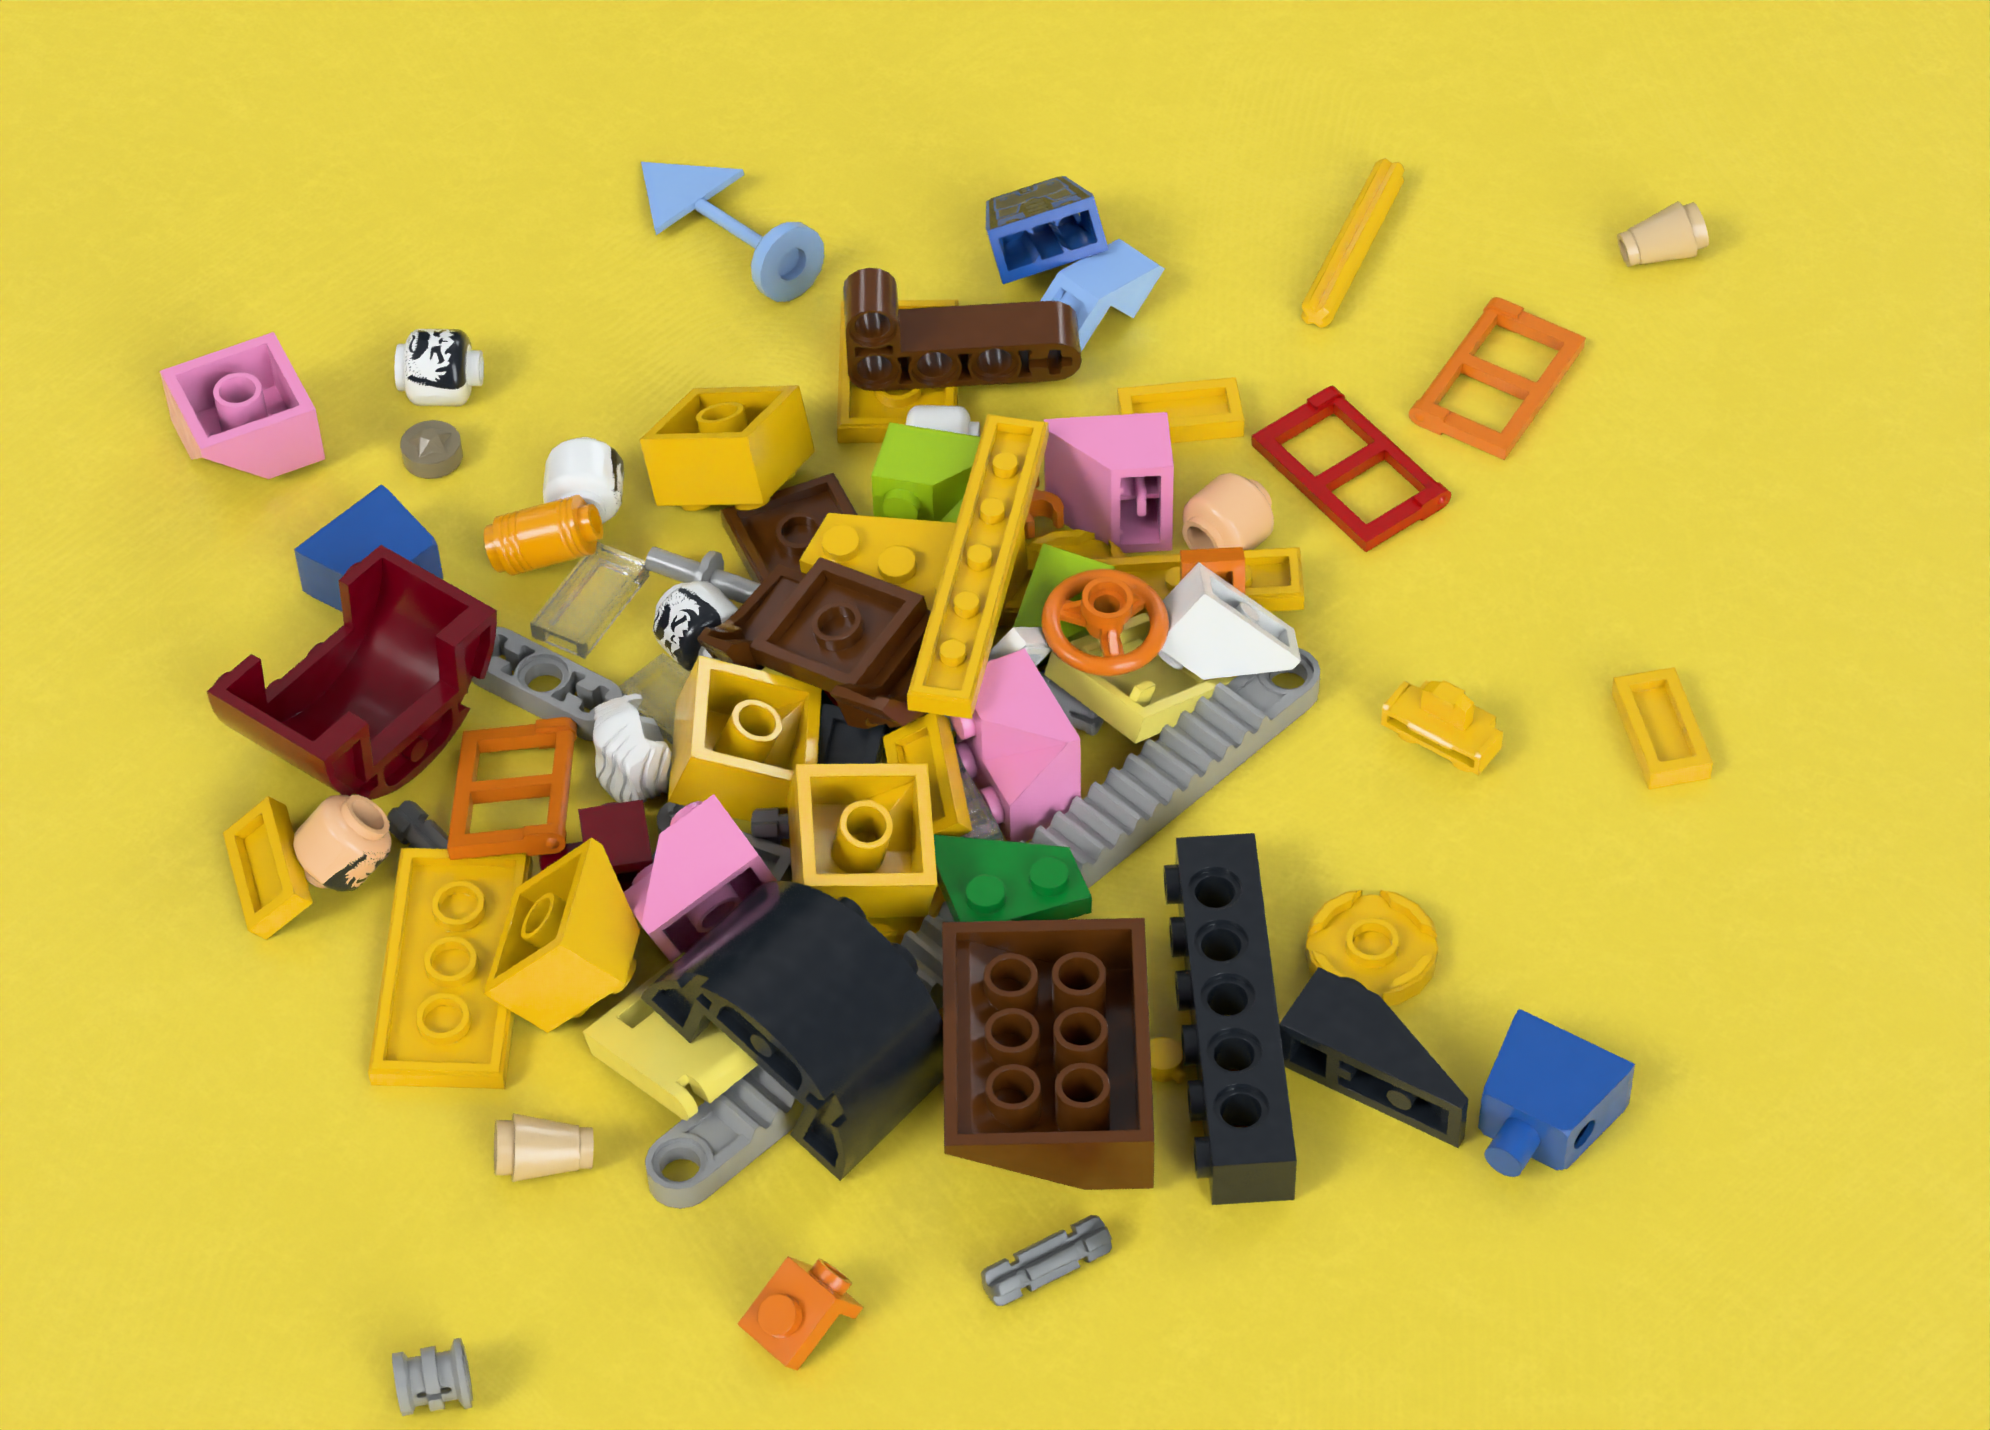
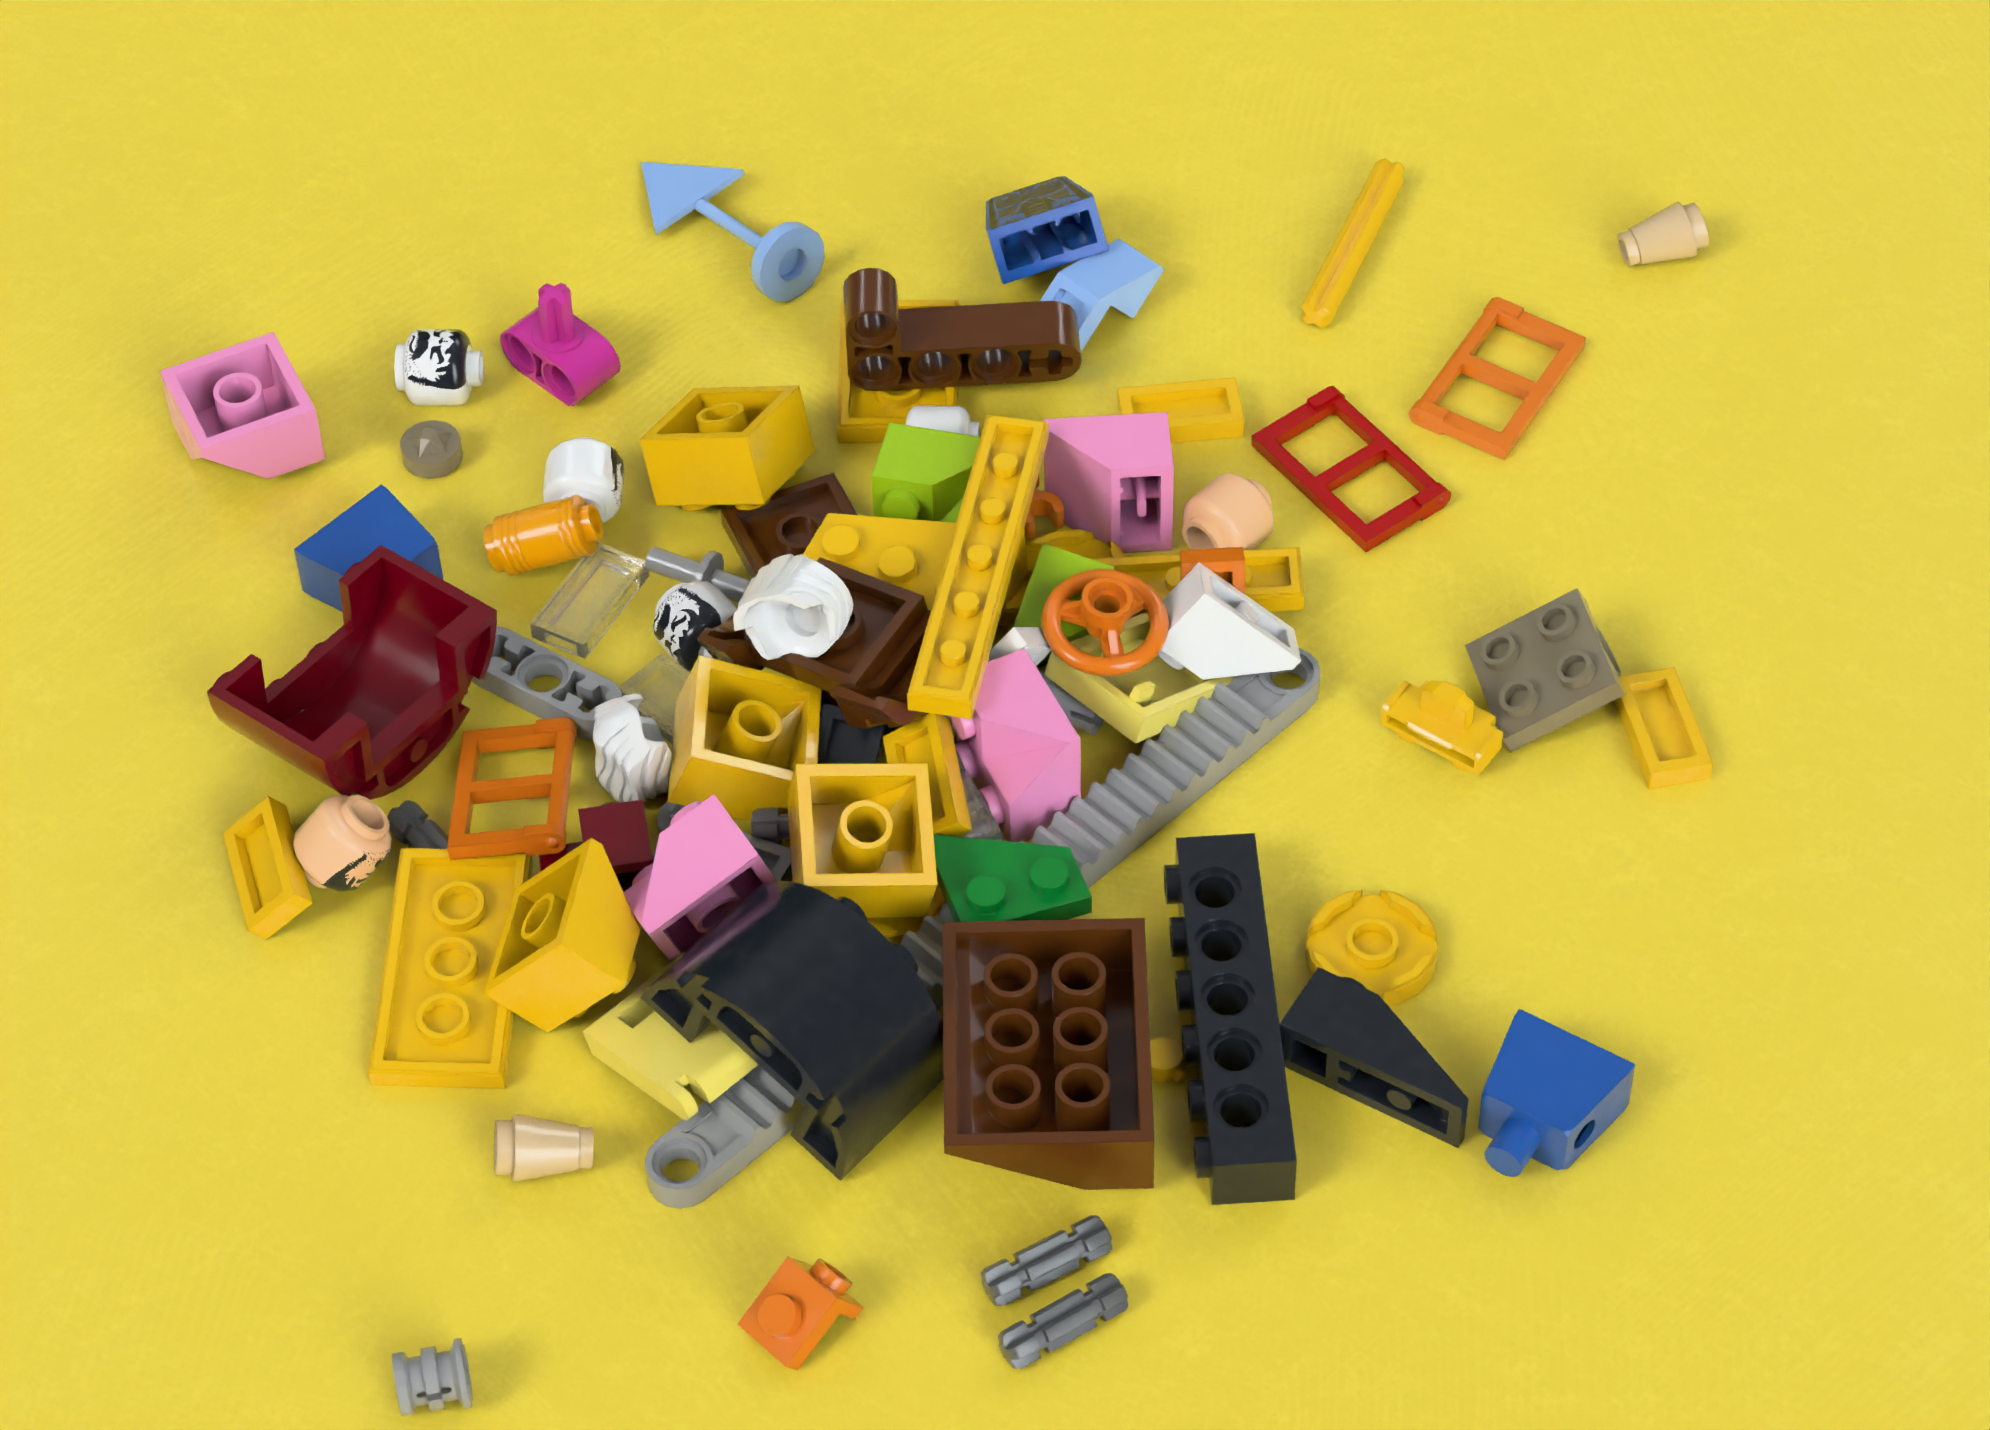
(559, 348): none -> dark pink beam
(794, 608): none -> white hair
(1063, 1320): none -> dark grey axle
(1545, 669): none -> dark tan plate

